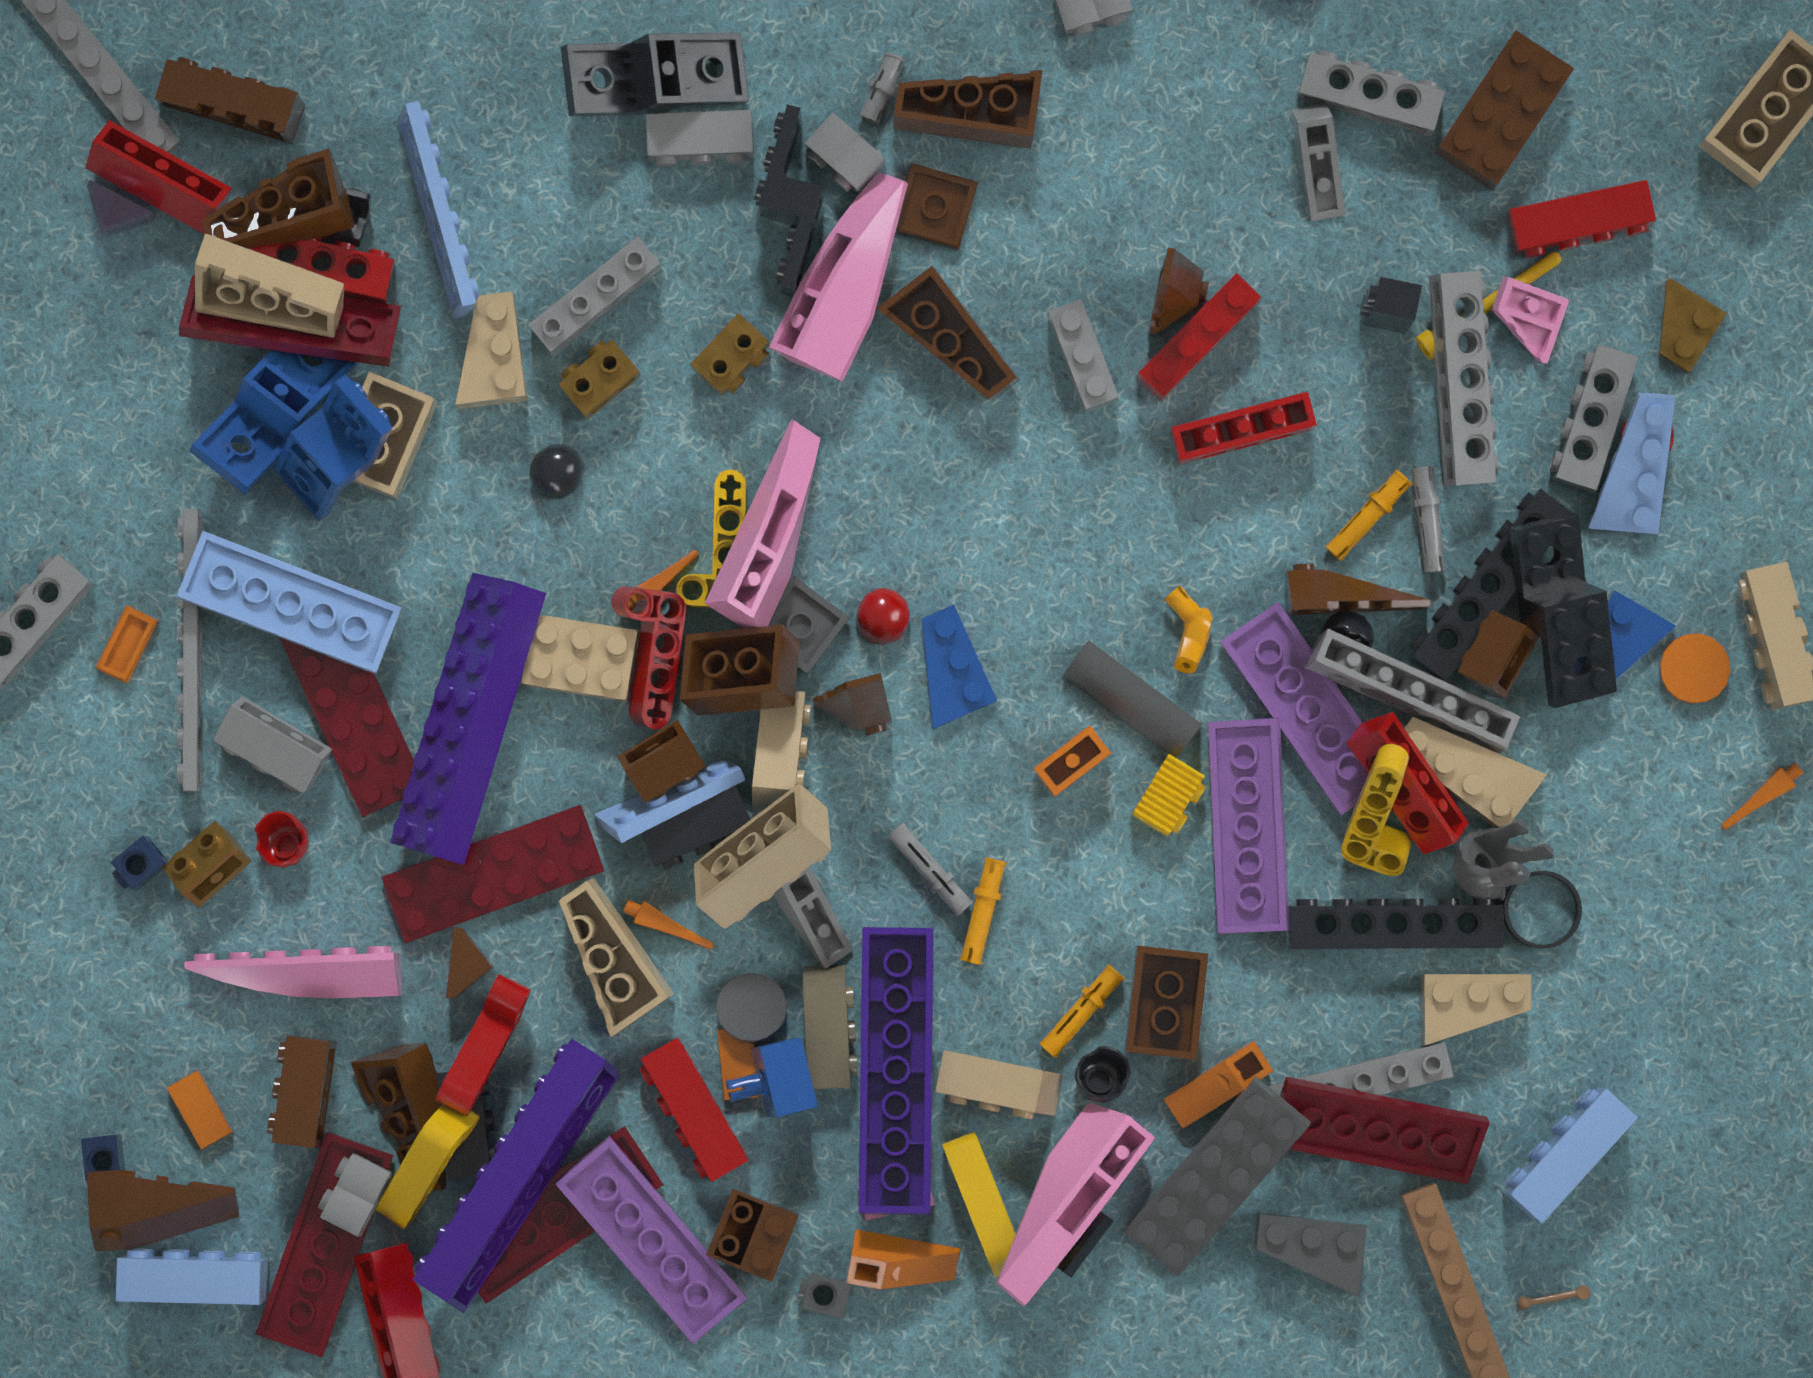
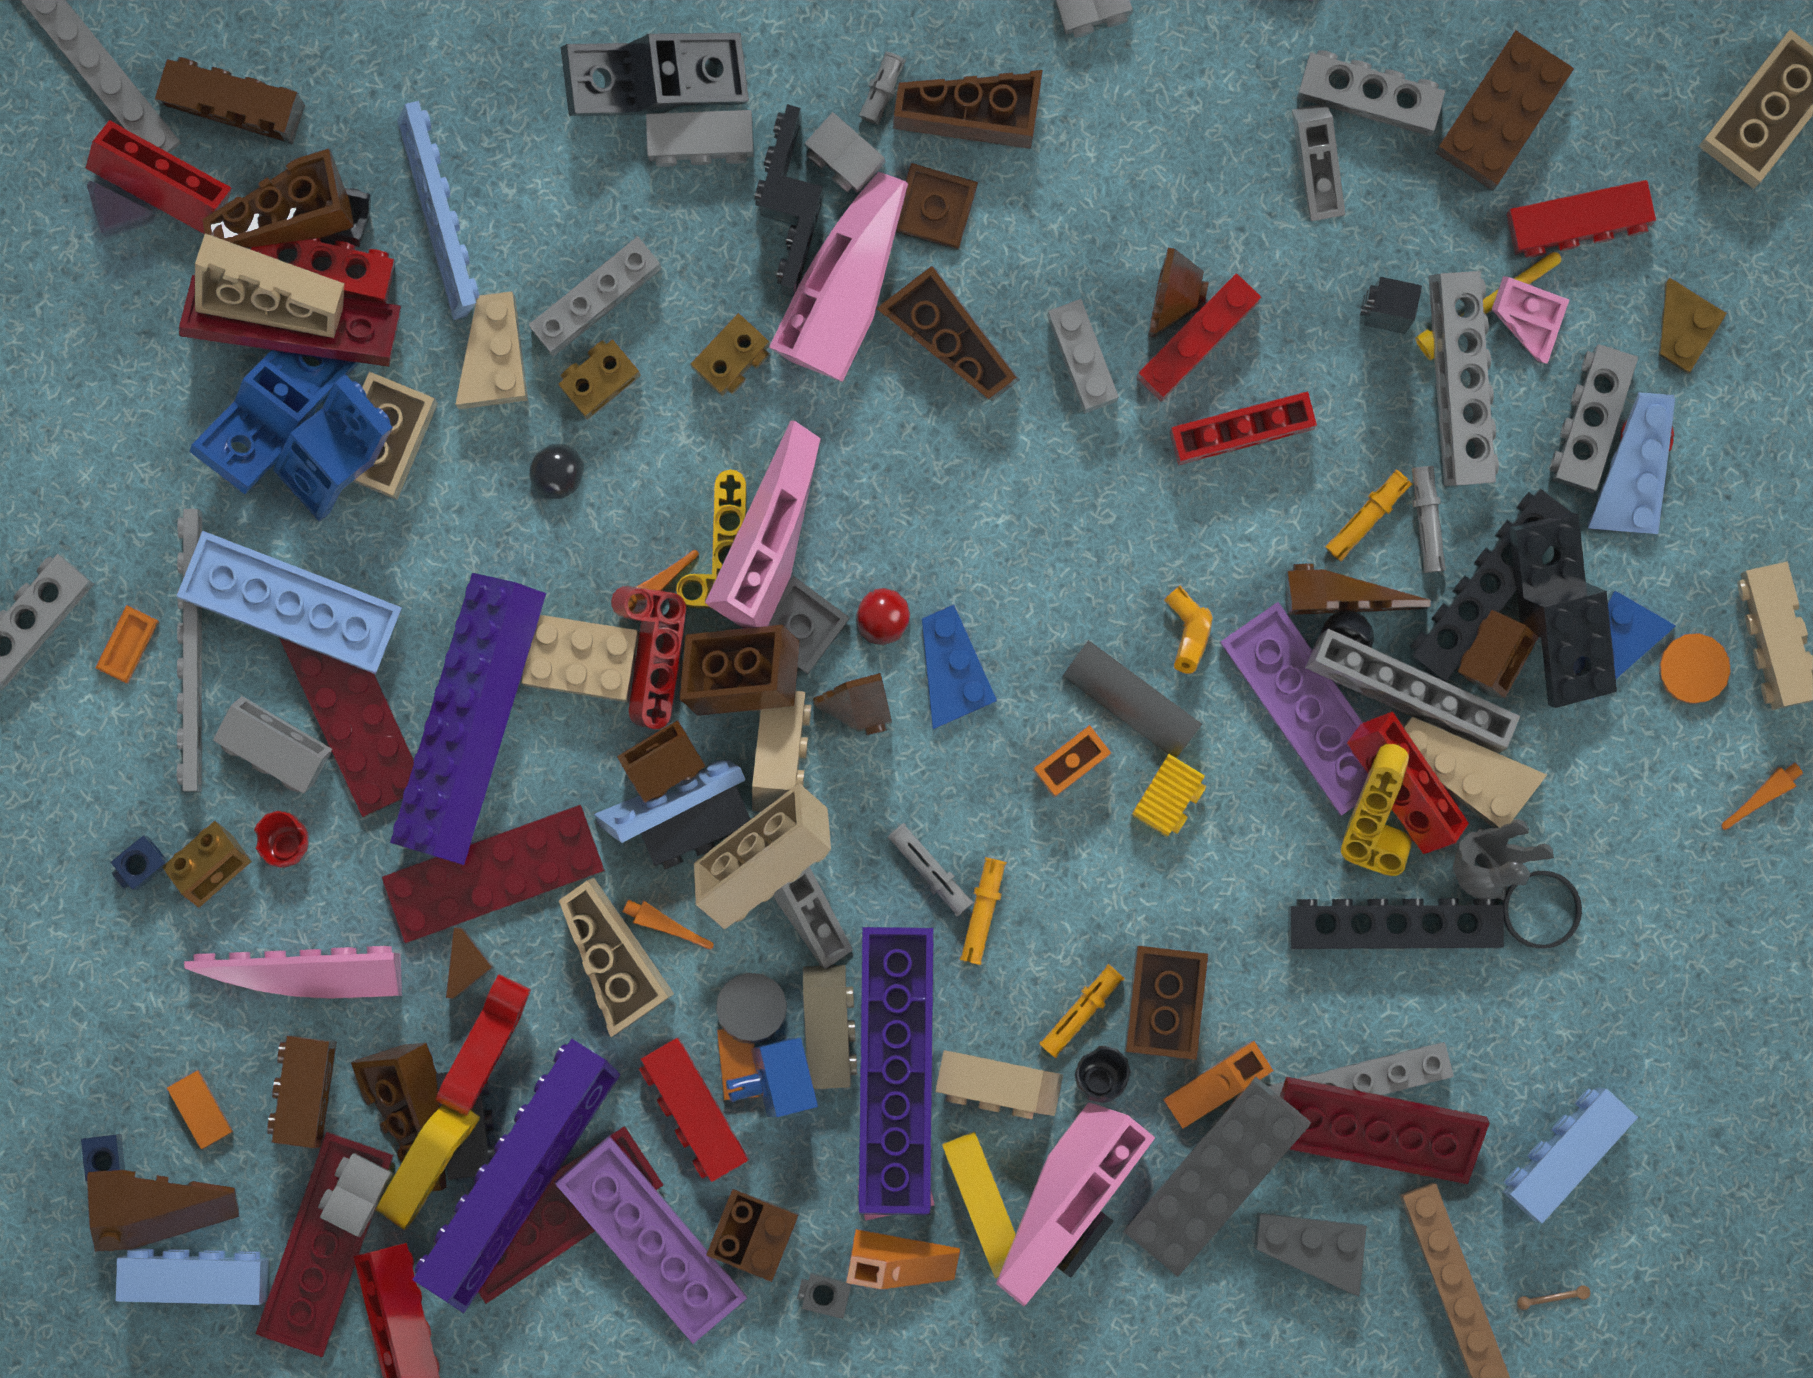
(1248, 826): medium lavender plate -> none
(1469, 1001): tan wedge -> none

